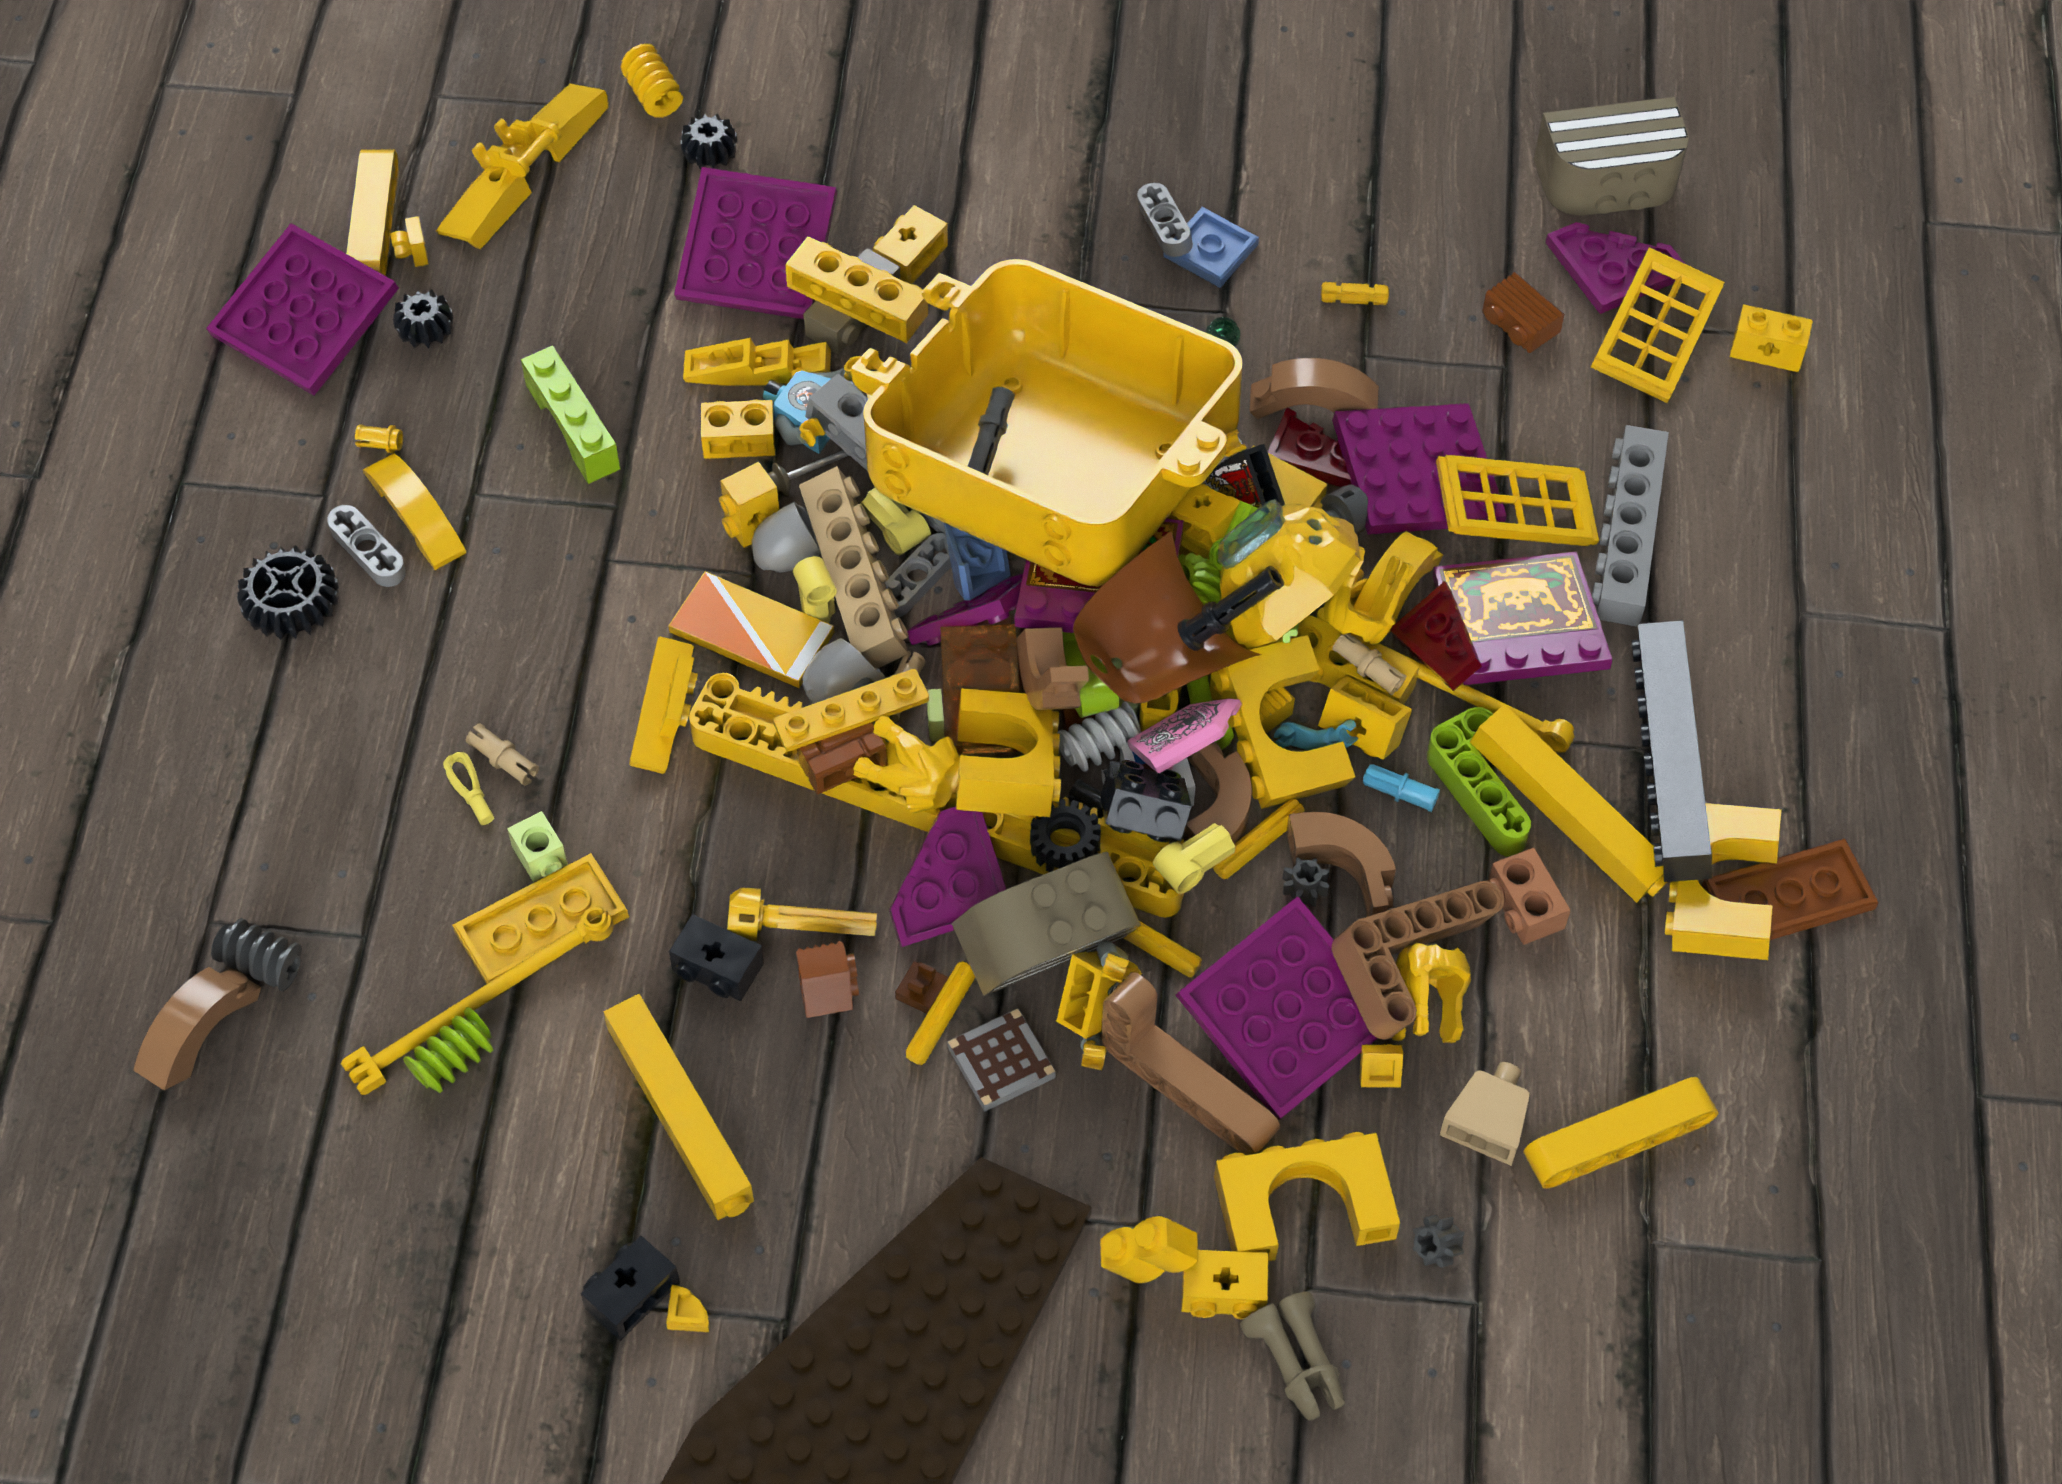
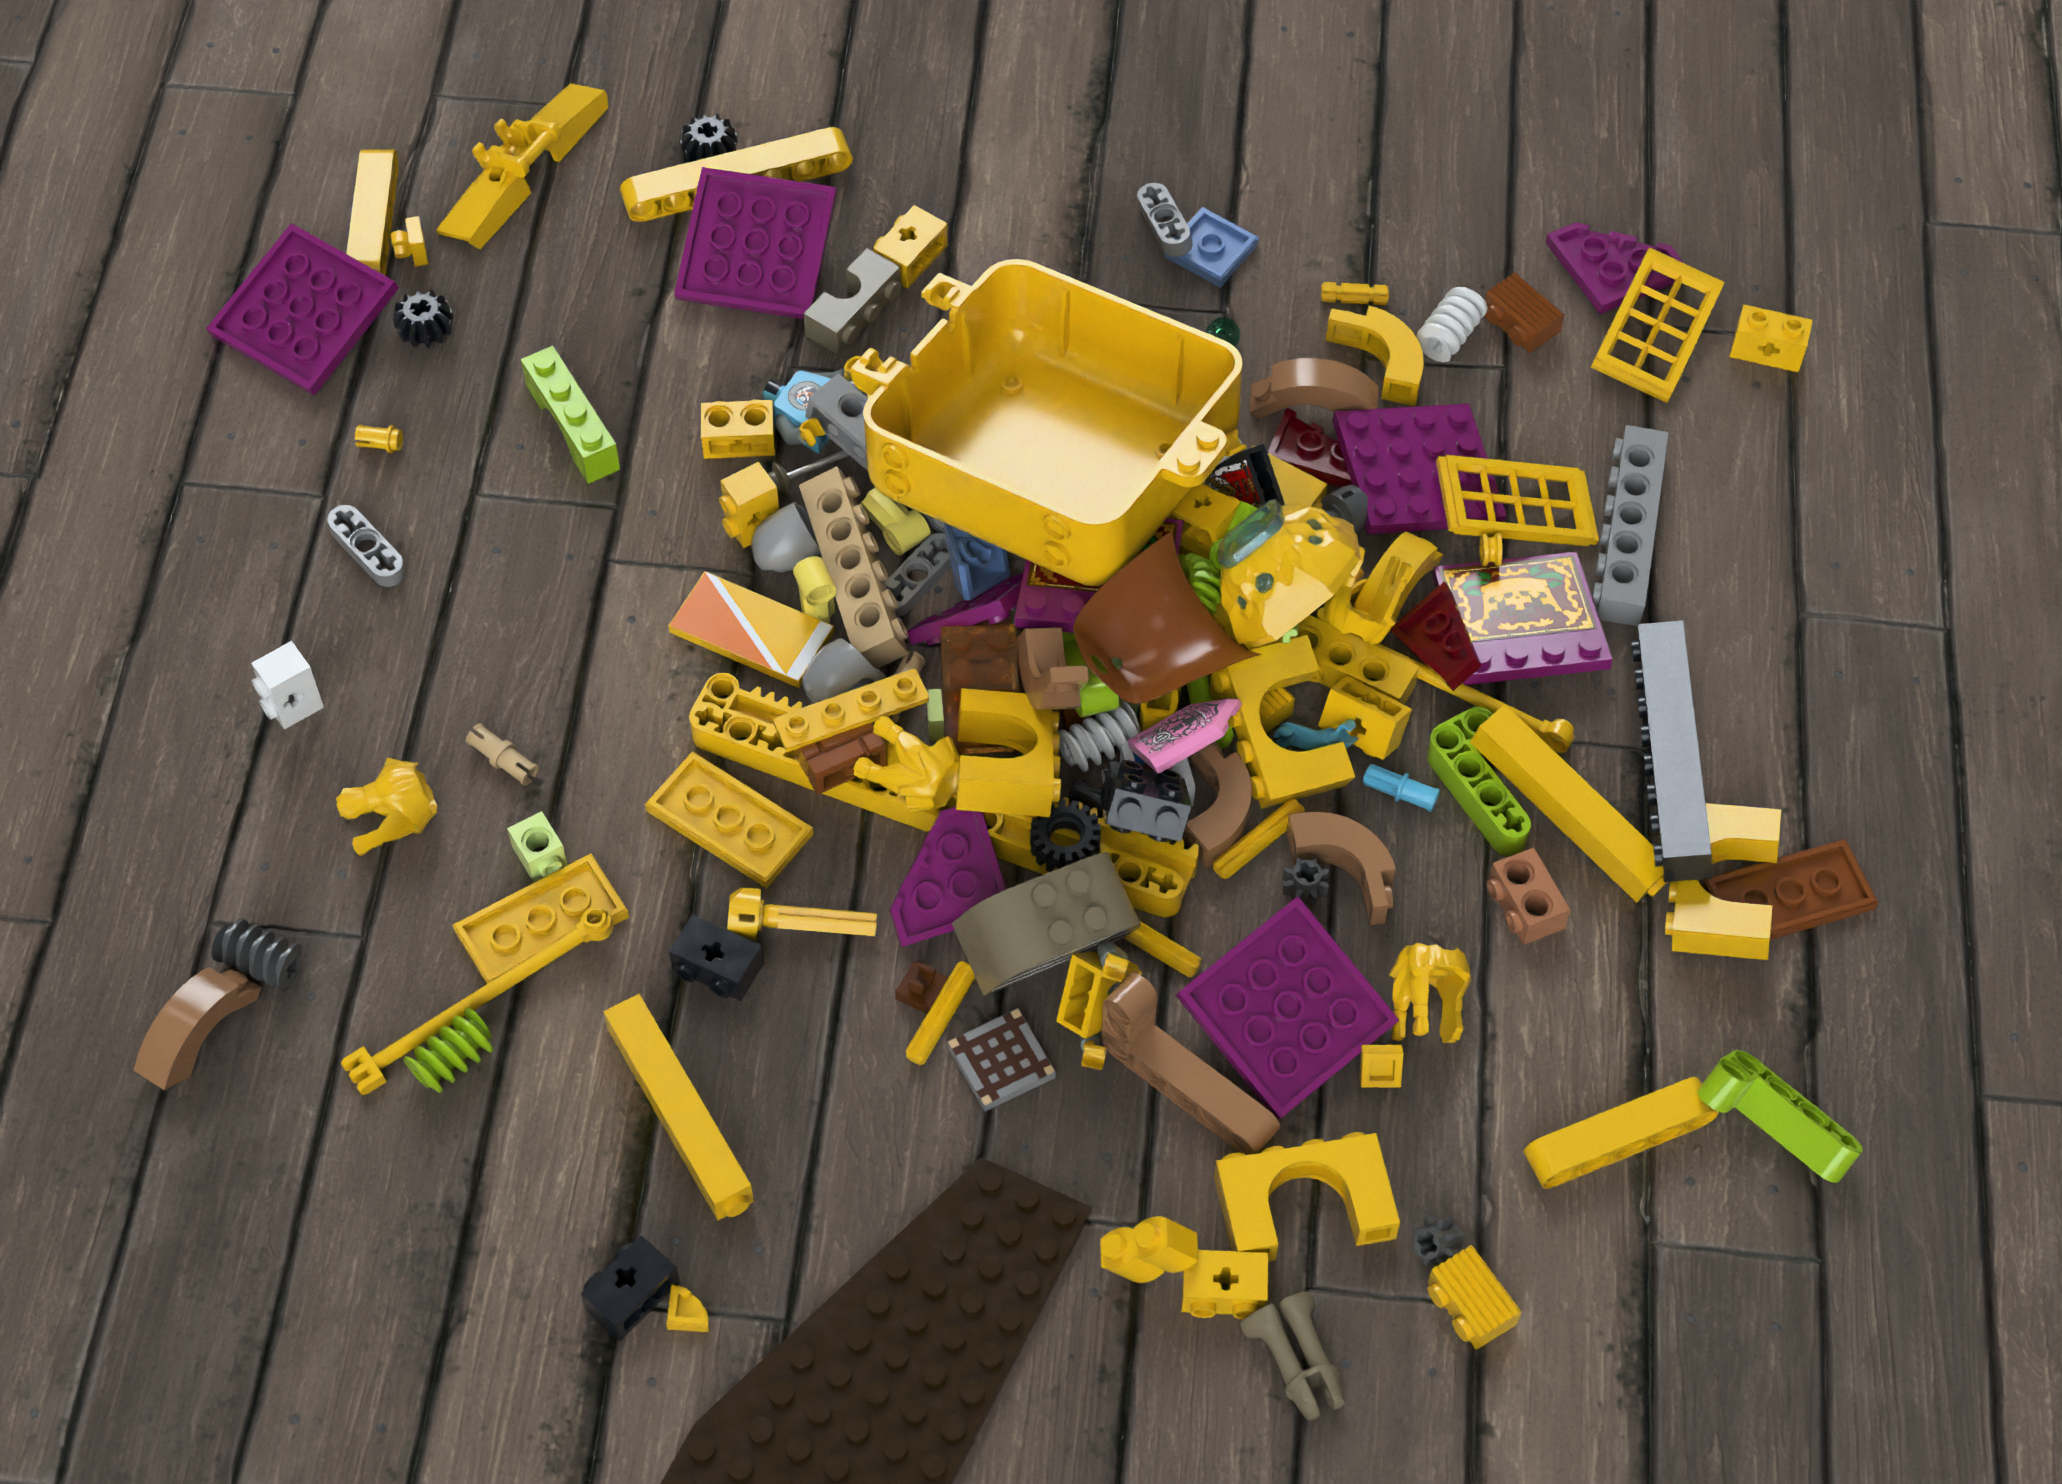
(286, 601): black gear -> none
(286, 686): none -> white brick
(396, 793): none -> yellow piece
(416, 509): yellow slope -> none
(472, 797): light yellow piece -> none
(651, 80): yellow piece -> none
(663, 704): yellow bracket -> none
(729, 819): none -> yellow tile
(751, 365): yellow slope -> none
(791, 158): none -> yellow beam
(827, 979): dark orange brick -> none
(856, 289): yellow brick -> none
(992, 427): dark grey pin -> none
(1187, 862): light yellow piece -> none
(1216, 617): black pin -> none
(1368, 945): medium nougat beam -> none
(1369, 663): tan pin -> none
(1387, 340): none -> yellow arch
(1451, 323): none -> white piece
(1473, 1298): none -> yellow brick
(1489, 1113): tan torso -> none
(1490, 549): none -> yellow bush
(1611, 156): dark tan brick -> none
(1781, 1112): none -> lime beam

